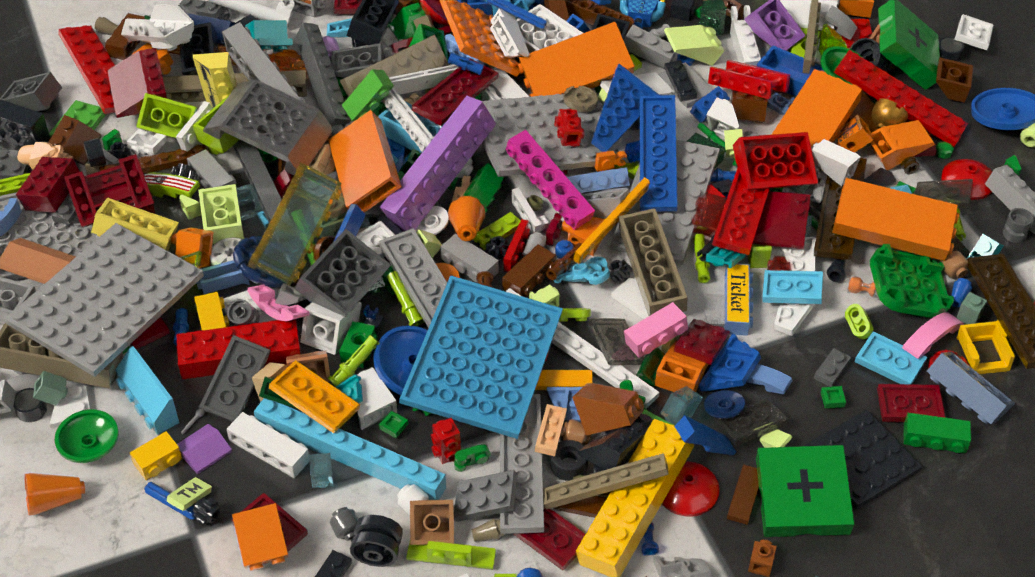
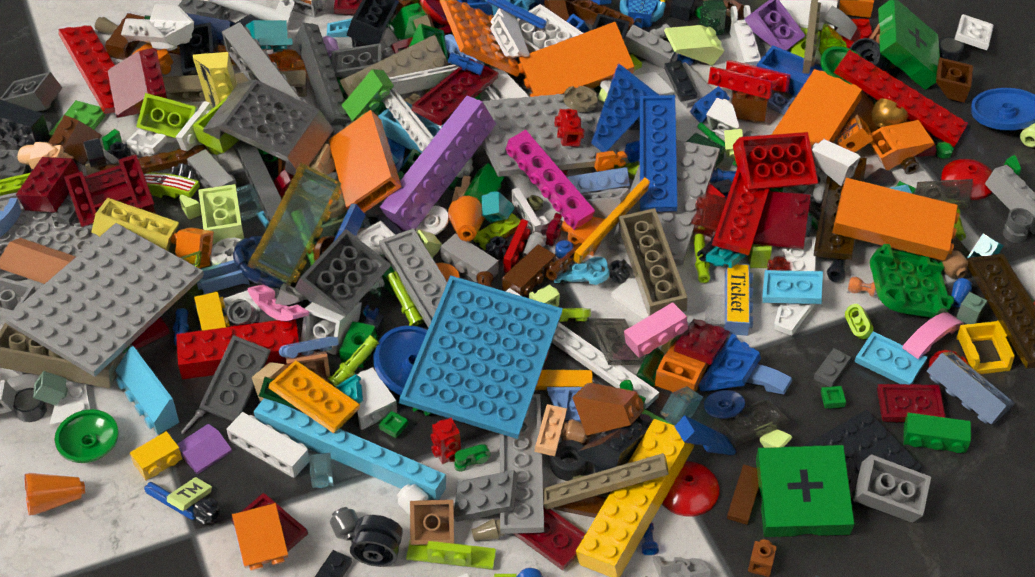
(308, 347): none -> medium blue plate
(496, 207): none -> teal slope
(892, 488): none -> light grey brick

